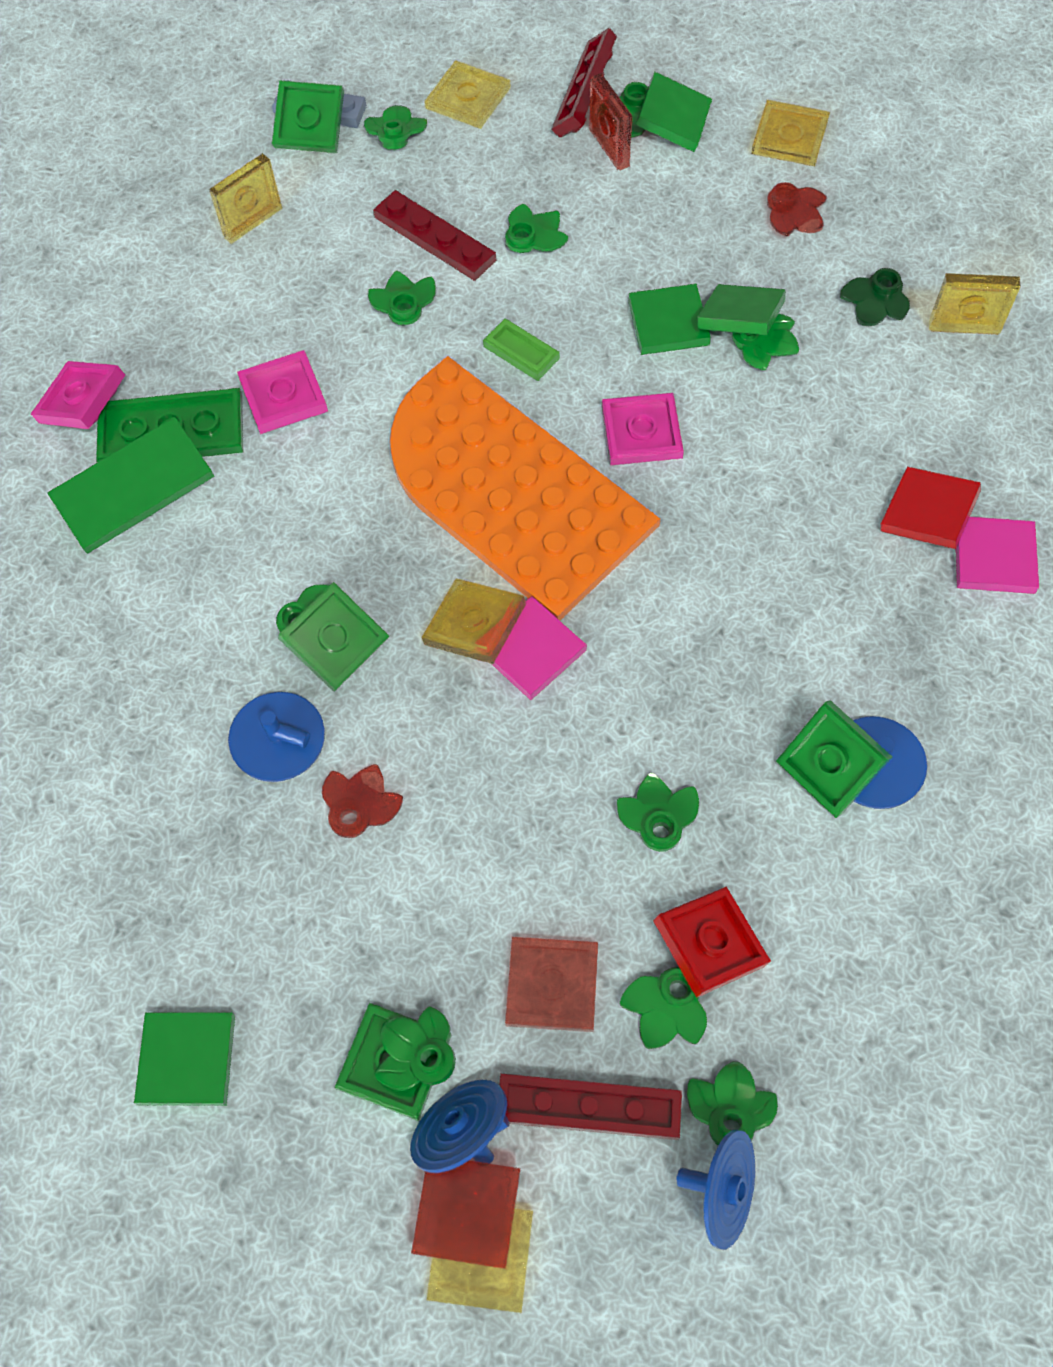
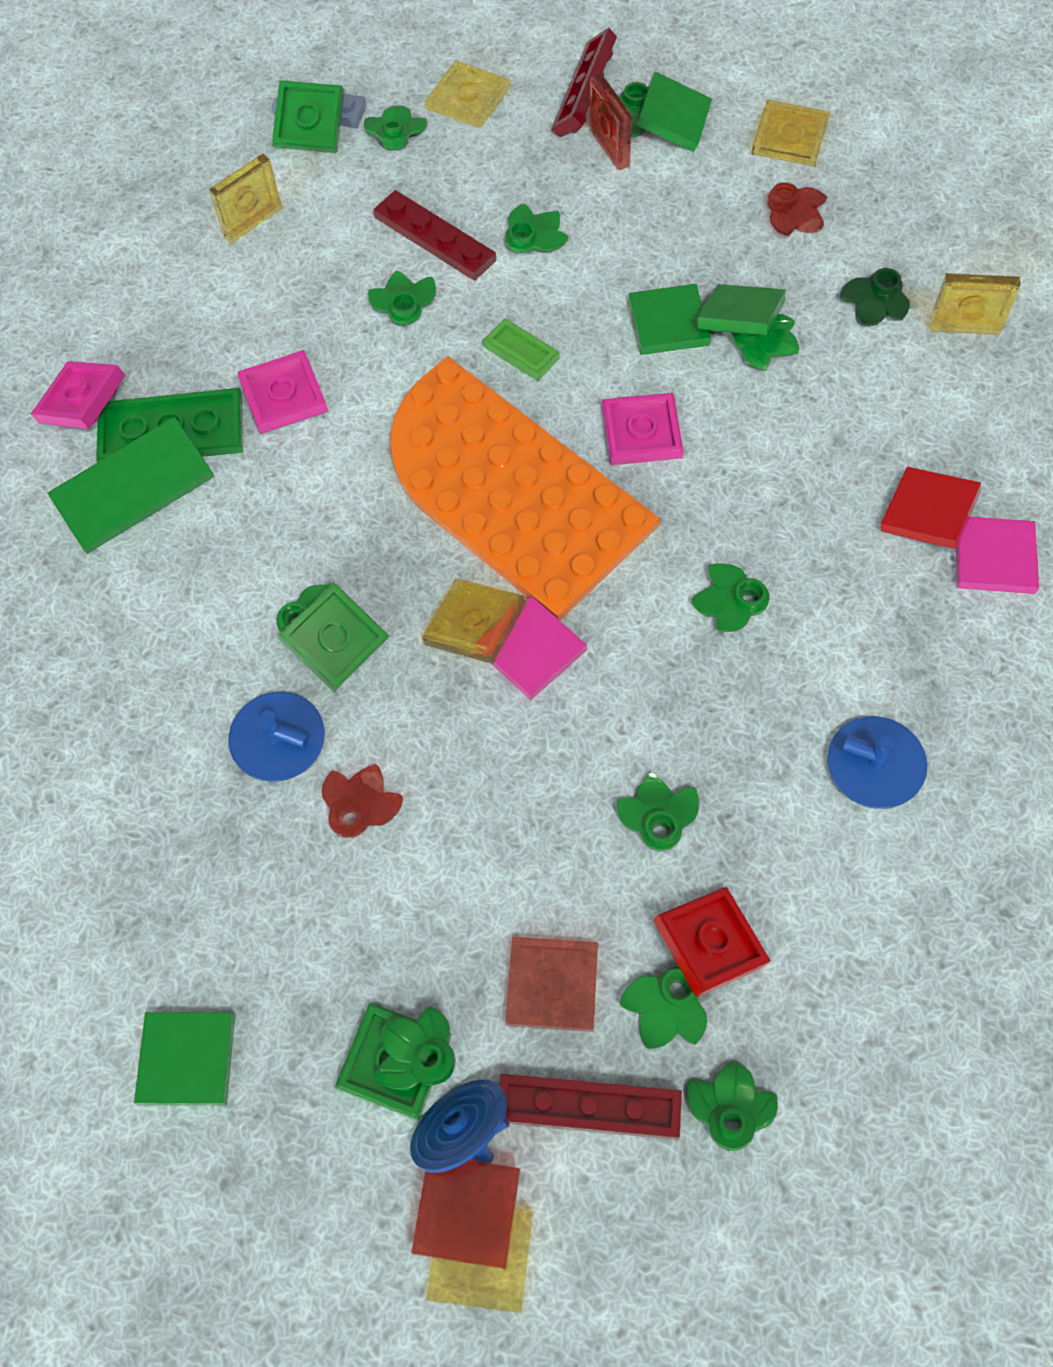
(726, 597): none -> green plate
(726, 1188): blue shield -> none
(833, 758): green tile -> none

